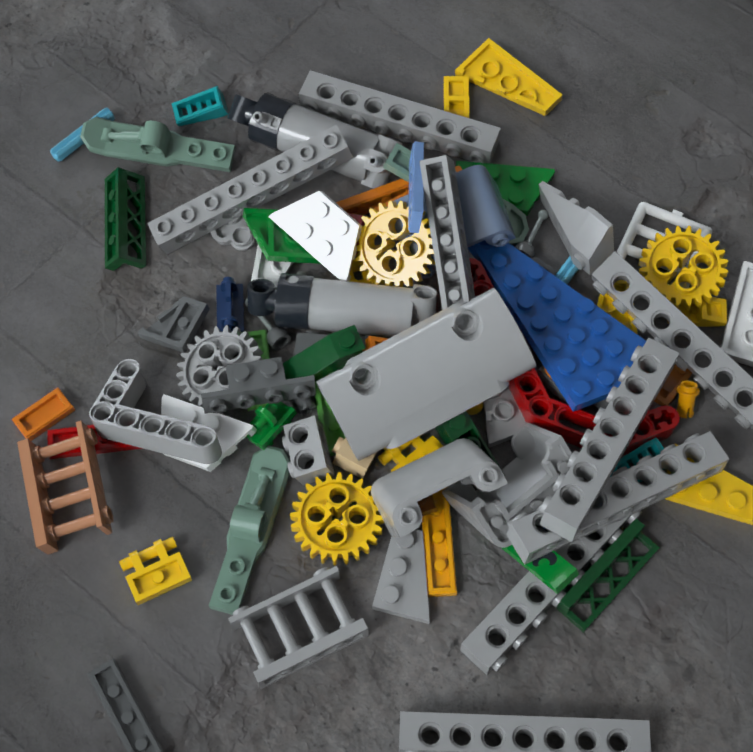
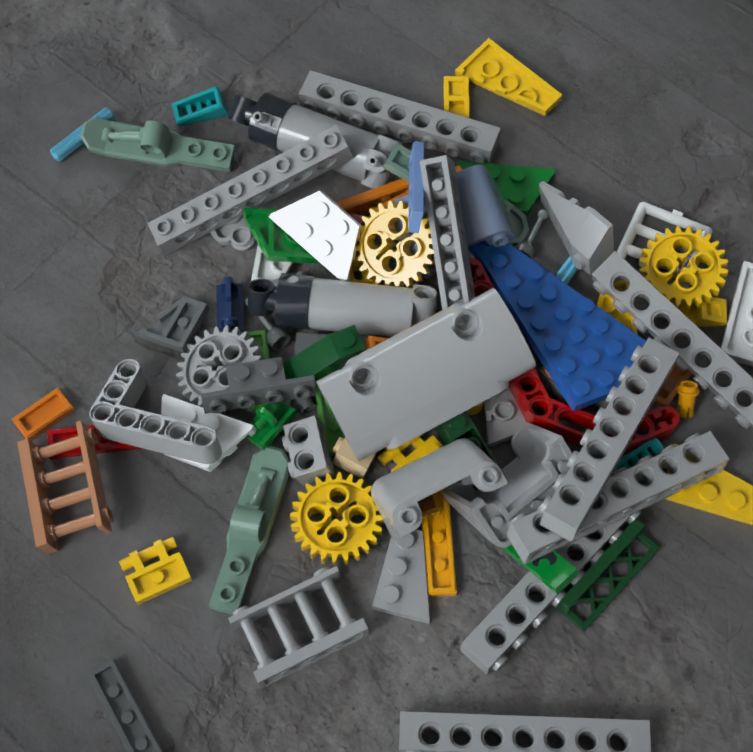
(116, 222): dark green fence -> none

